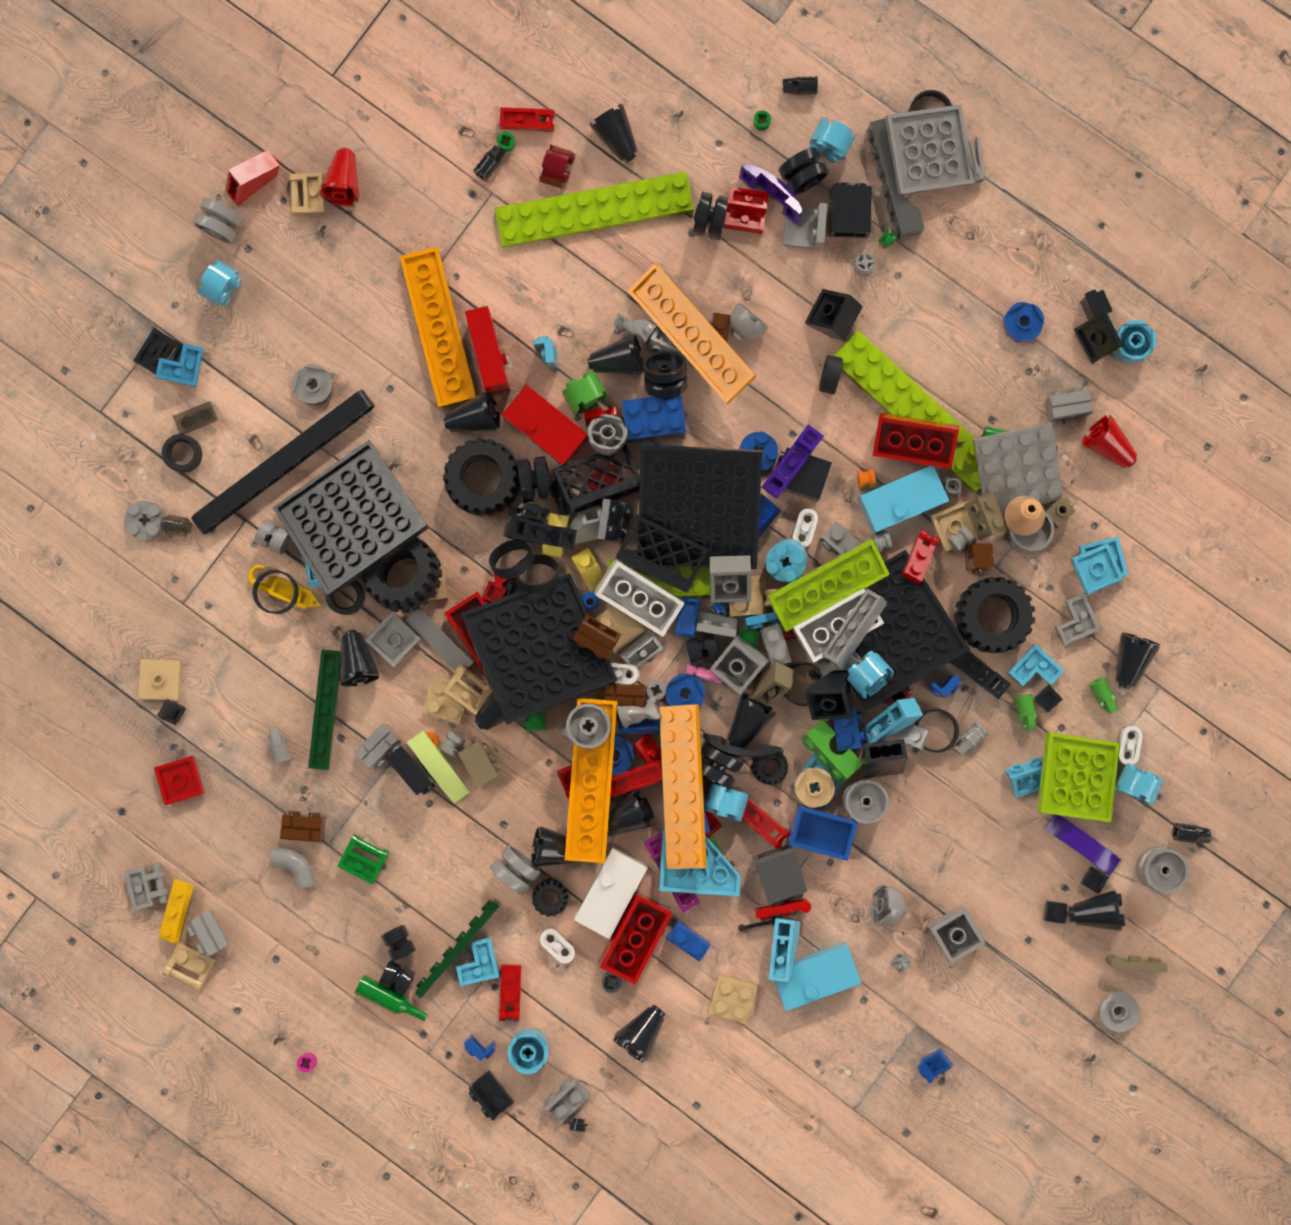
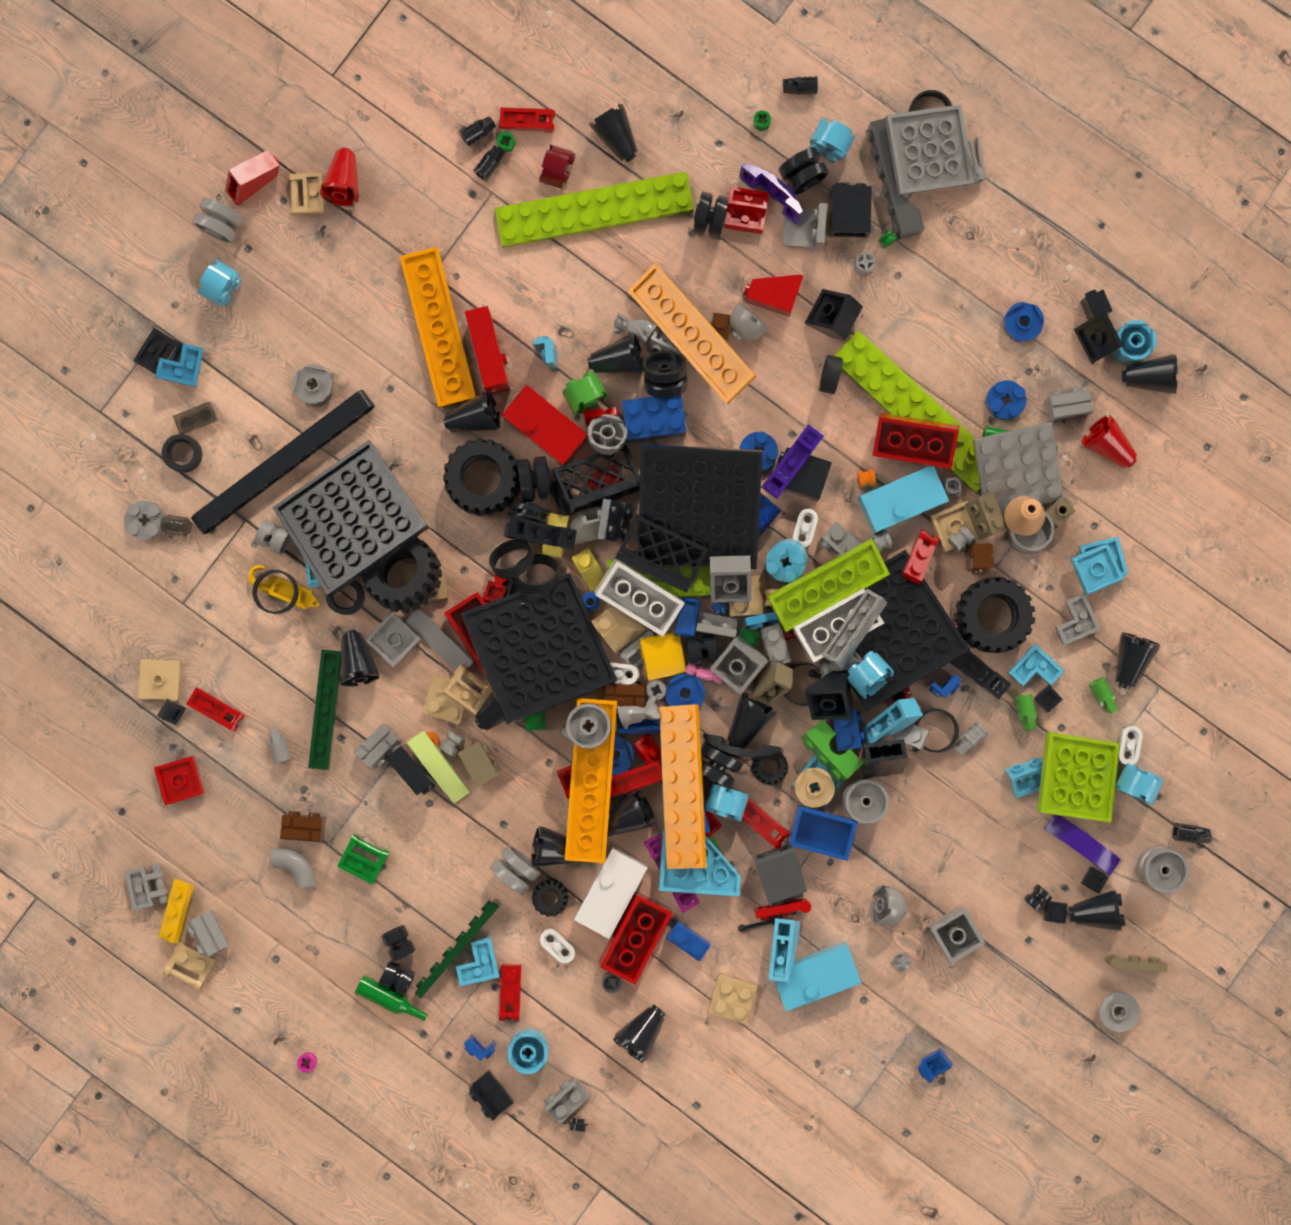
(214, 709): none -> red plate
(477, 130): none -> black hinge
(596, 637): reddish brown brick -> none
(662, 656): none -> yellow slope
(774, 293): none -> red slope
(996, 405): none -> blue plate
(1041, 894): none -> black wheel
(1153, 375): none -> black cone

